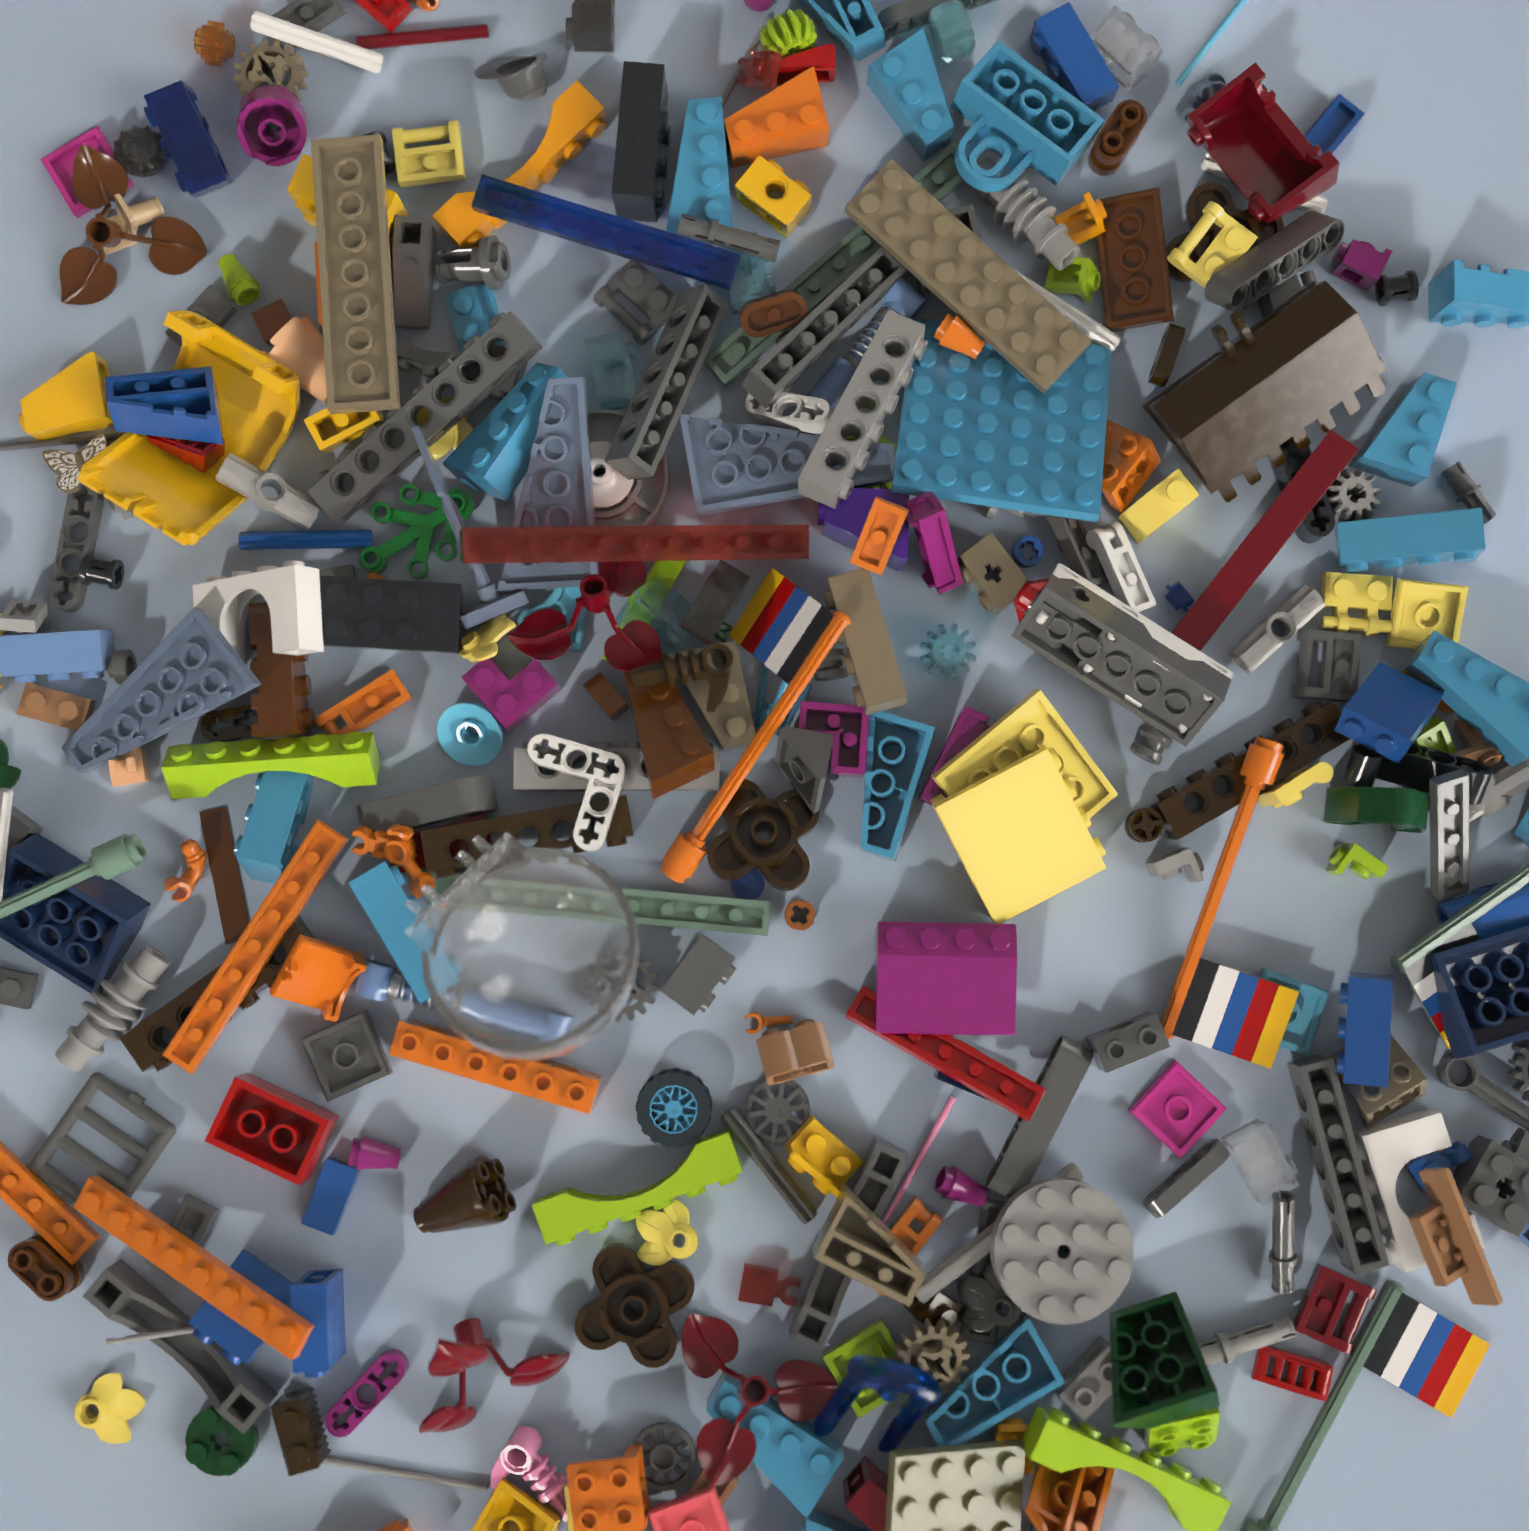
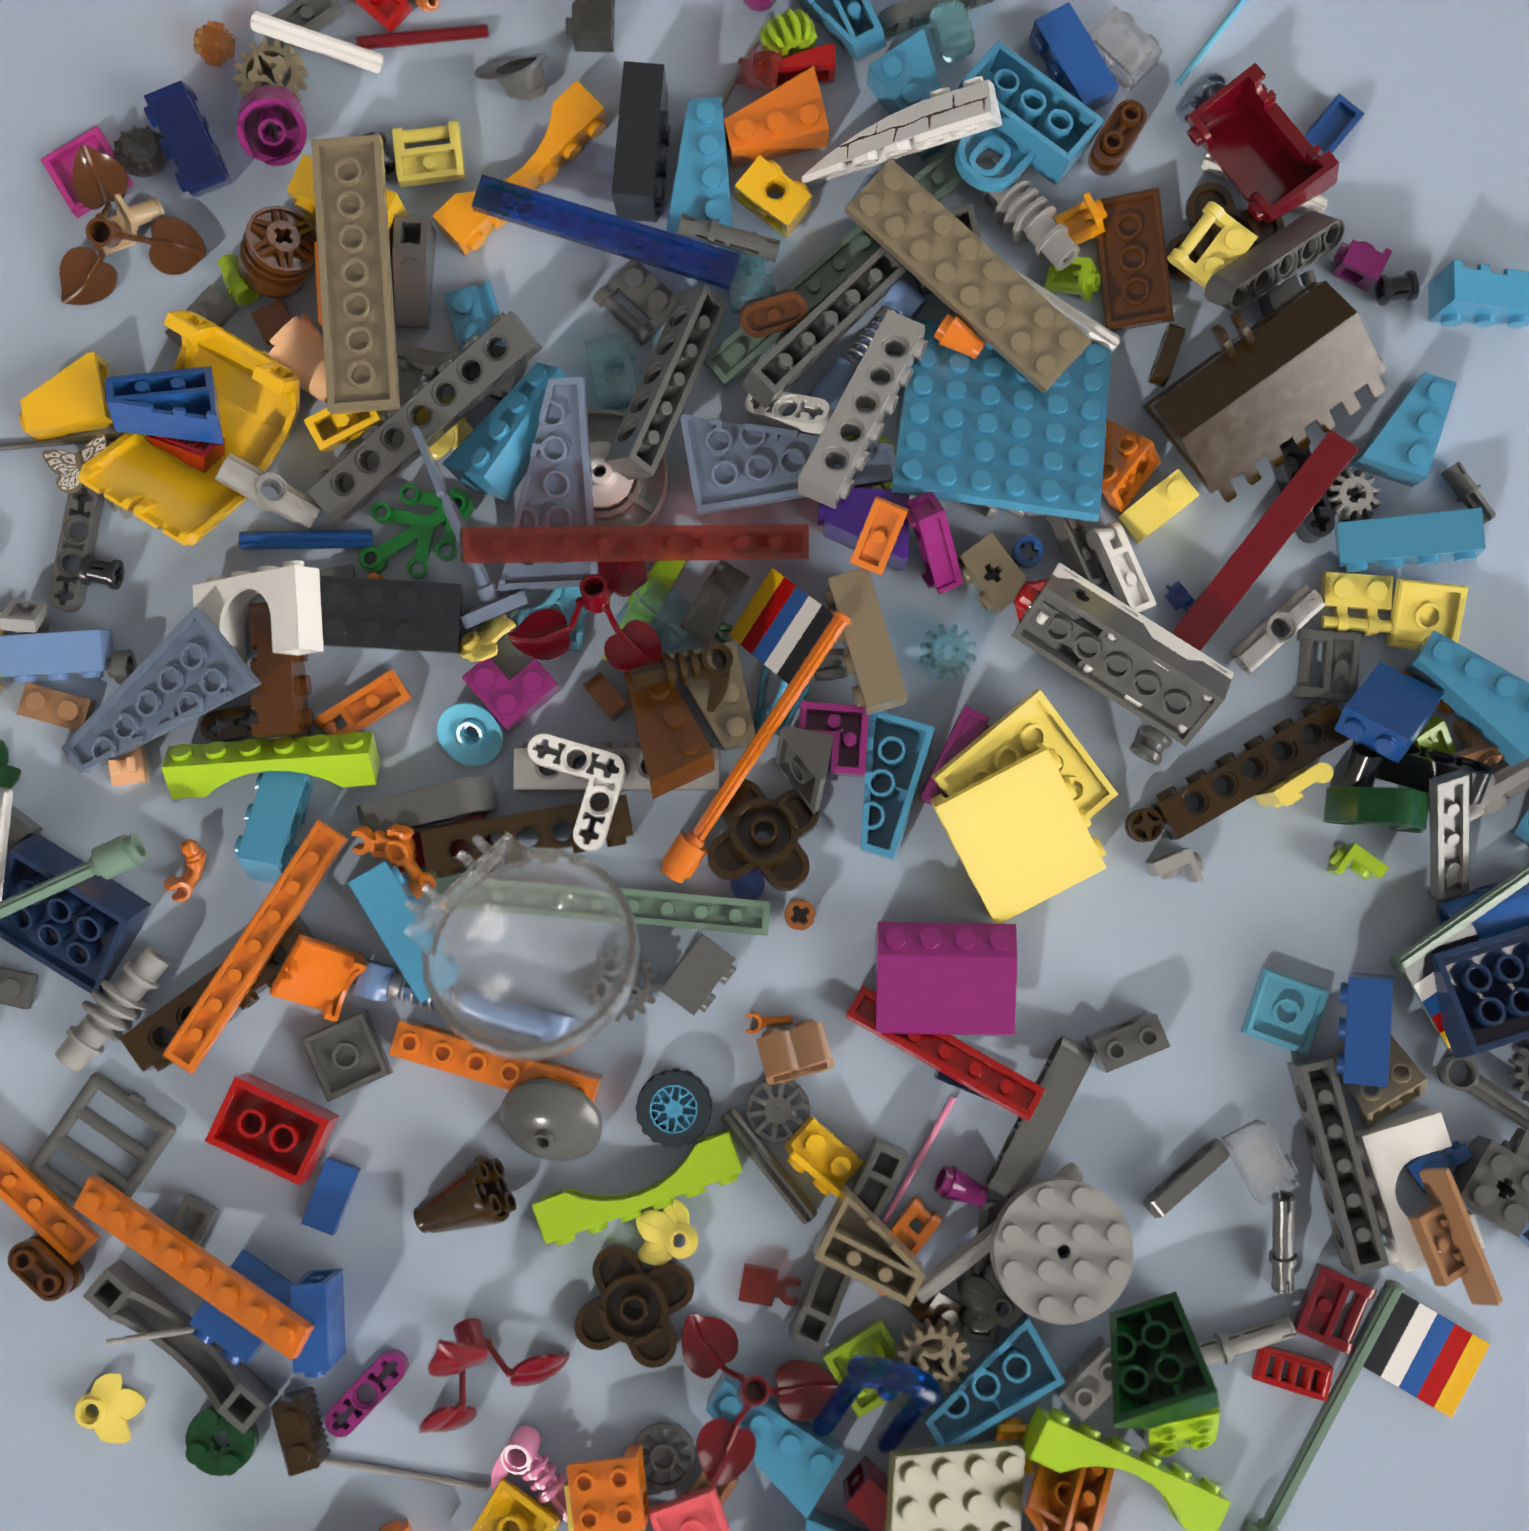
(224, 873): reddish brown sticker -> none
(276, 252): none -> reddish brown wheel
(372, 1154): magenta cone -> none
(484, 263): dark grey piece -> none
(551, 1120): none -> dark grey dish
(914, 129): none -> white wedge
(1177, 1109): dark pink tile -> none
(1216, 1002): flag -> none

